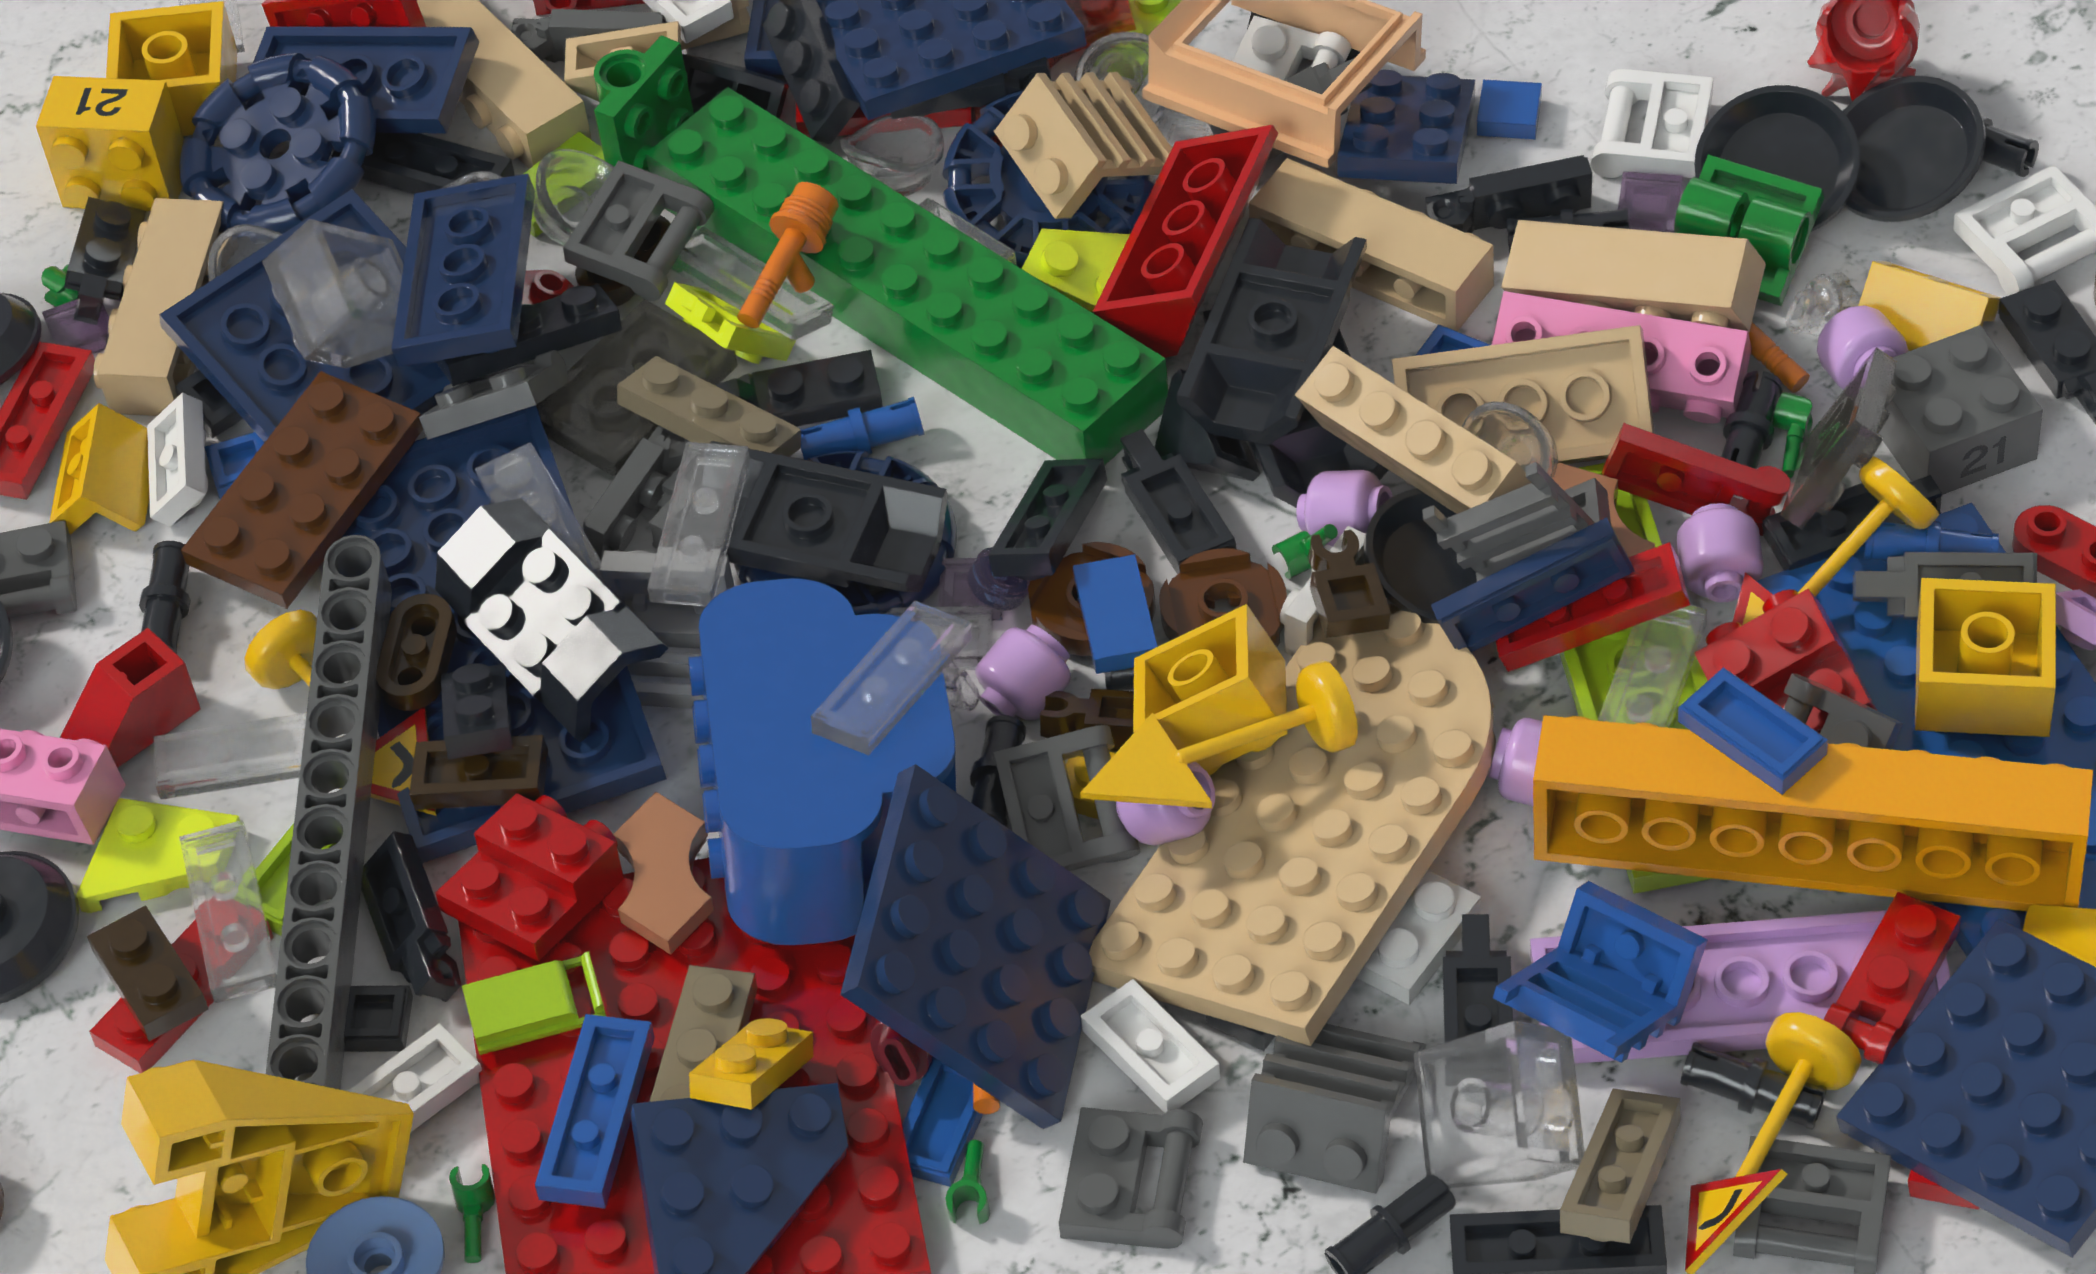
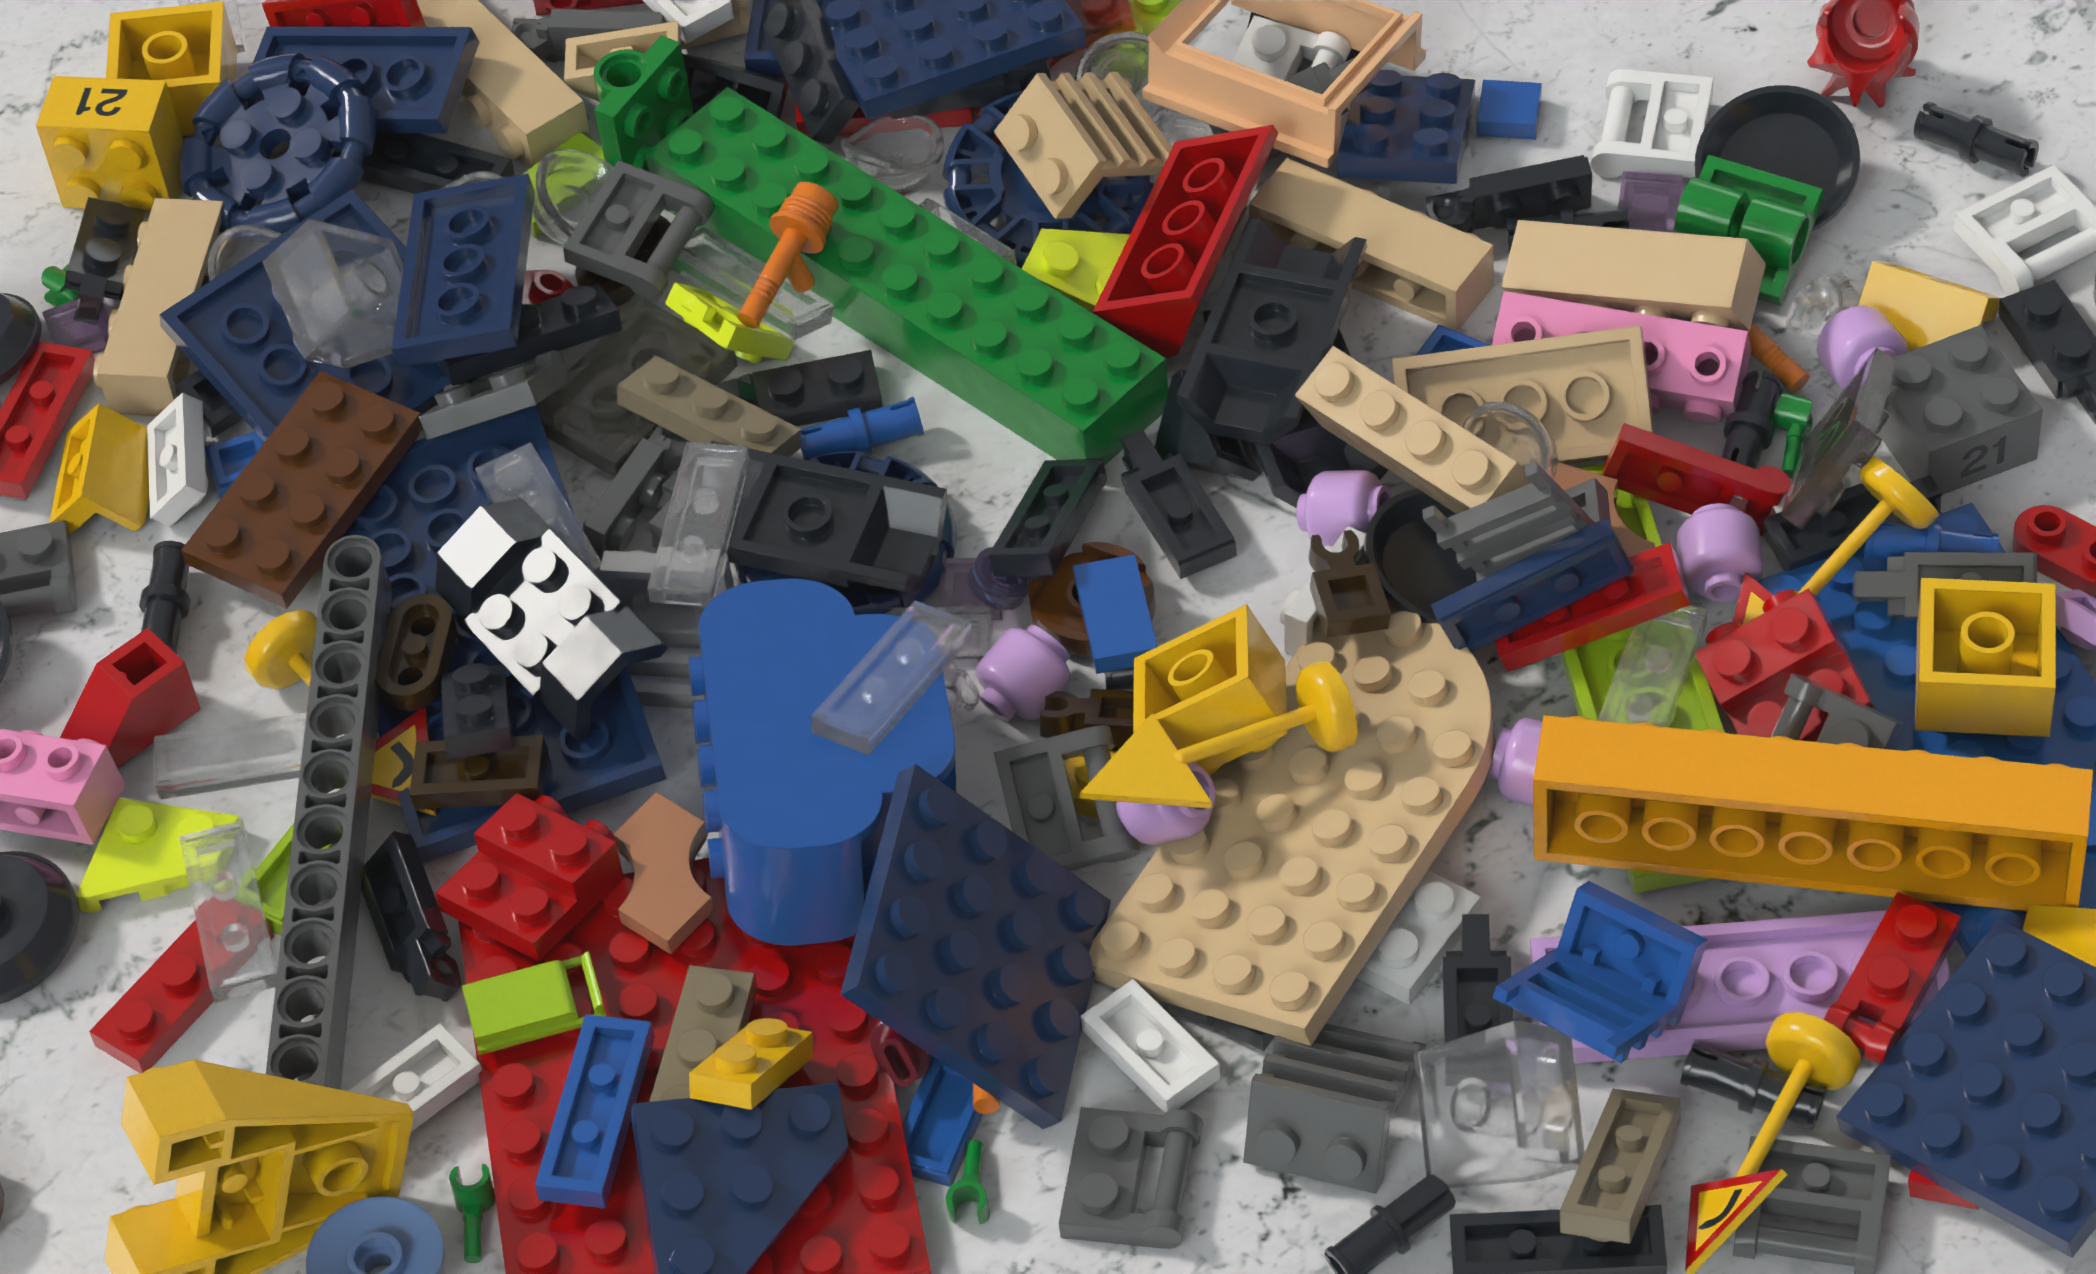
(147, 973): dark brown plate -> none
(377, 1018): black tile -> none
(1001, 733): black pin -> none
(1218, 576): reddish brown plate -> none
(1296, 549): green hand -> none
(1752, 730): blue tile -> none
(1916, 147): black piece -> none

